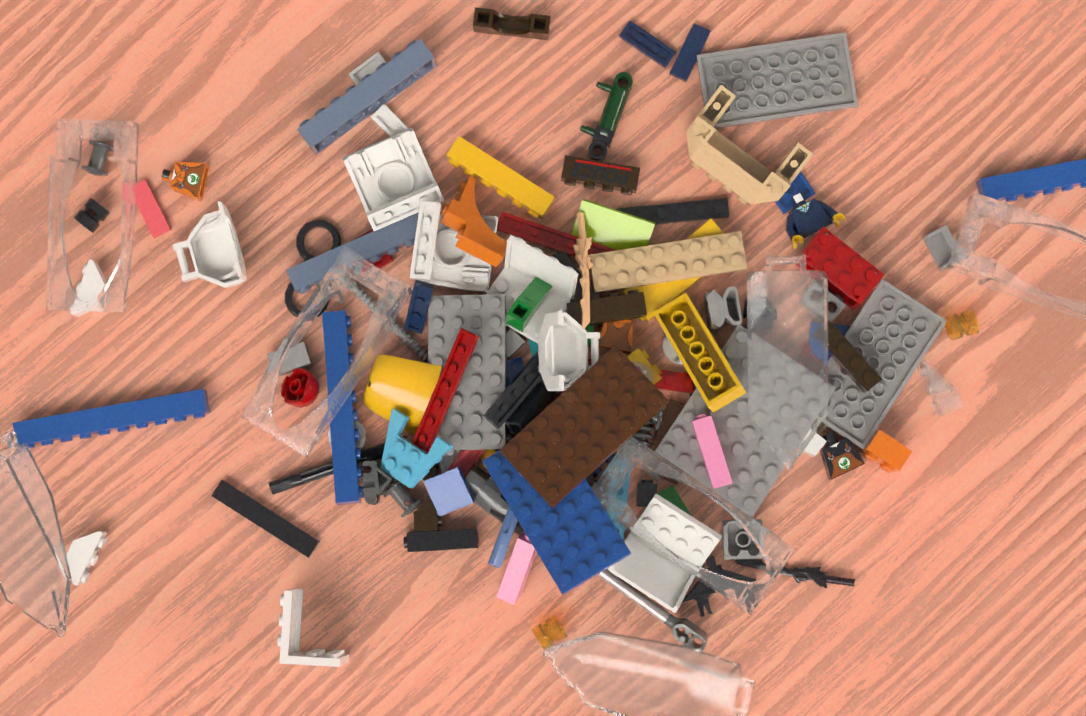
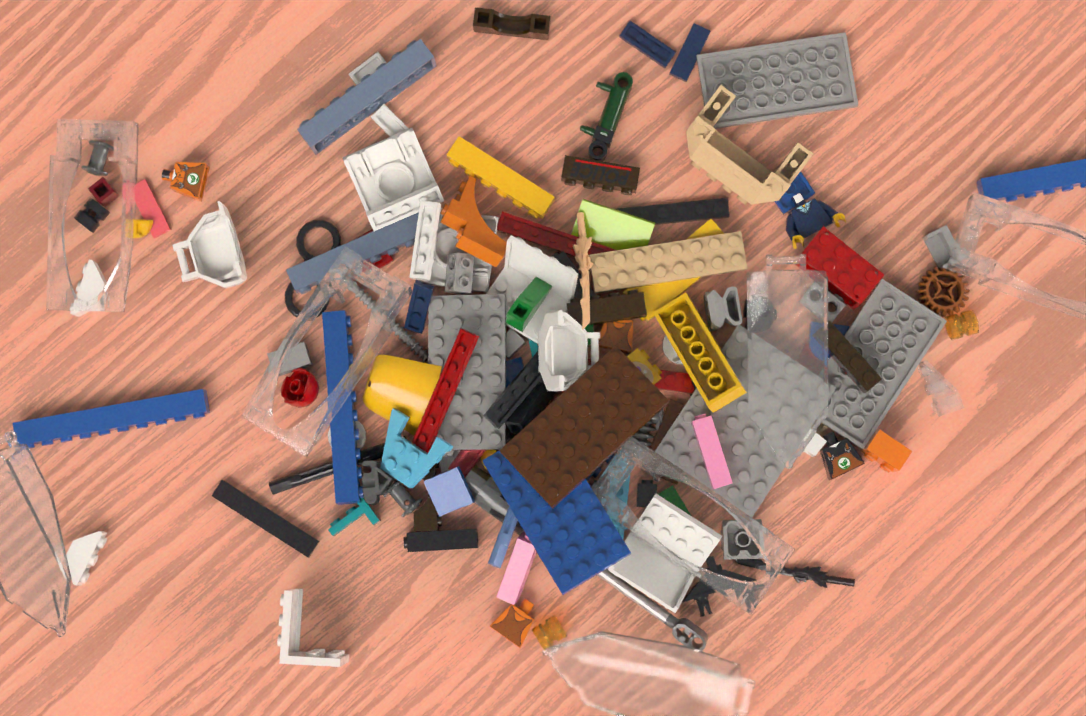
(103, 192): none -> dark red brick
(141, 227): none -> yellow tile
(352, 515): none -> teal bracket
(459, 273): none -> light grey brick
(515, 622): none -> torso
(938, 286): none -> dark orange gear

